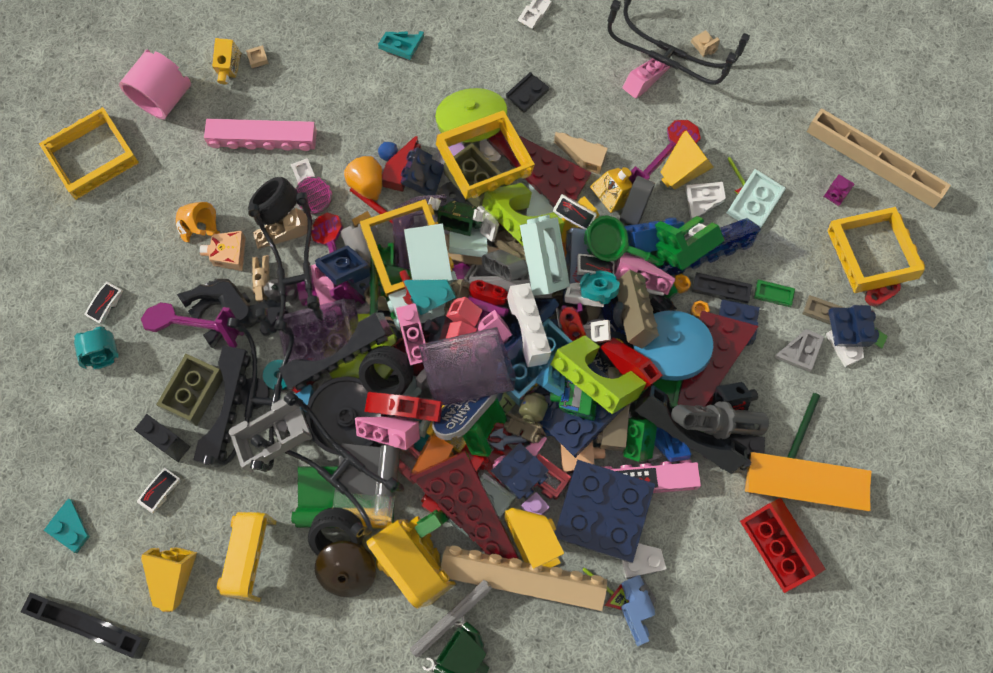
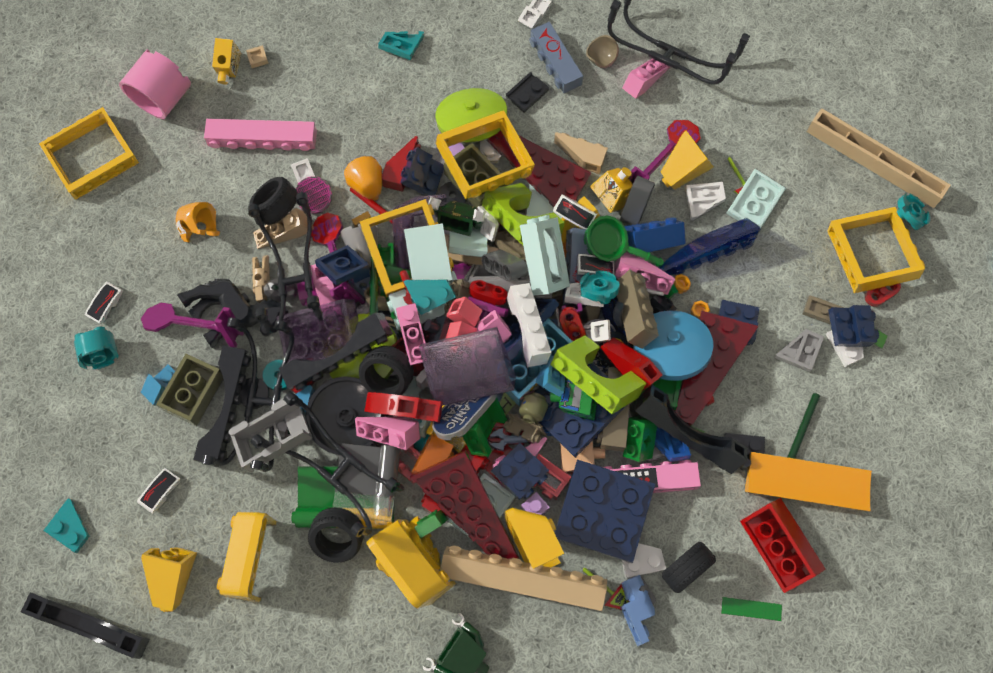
(156, 385): none -> dark azure slope
(162, 438): black brick -> none
(226, 250): light nougat torso -> none
(345, 560): dark brown dish -> none
(387, 150): blue piece -> none
(450, 618): light grey axle -> none
(556, 57): none -> sand blue brick
(603, 51): none -> dark tan helmet
(688, 243): green brick -> none
(688, 567): none -> black tyre
(705, 43): tan bracket -> none
(720, 419): dark grey piece -> none
(722, 288): black plate -> none
(736, 394): black torso -> none
(751, 609): none -> green sticker
(774, 293): green tile -> none
(839, 190): magenta brick -> none
(912, 210): none -> teal plate

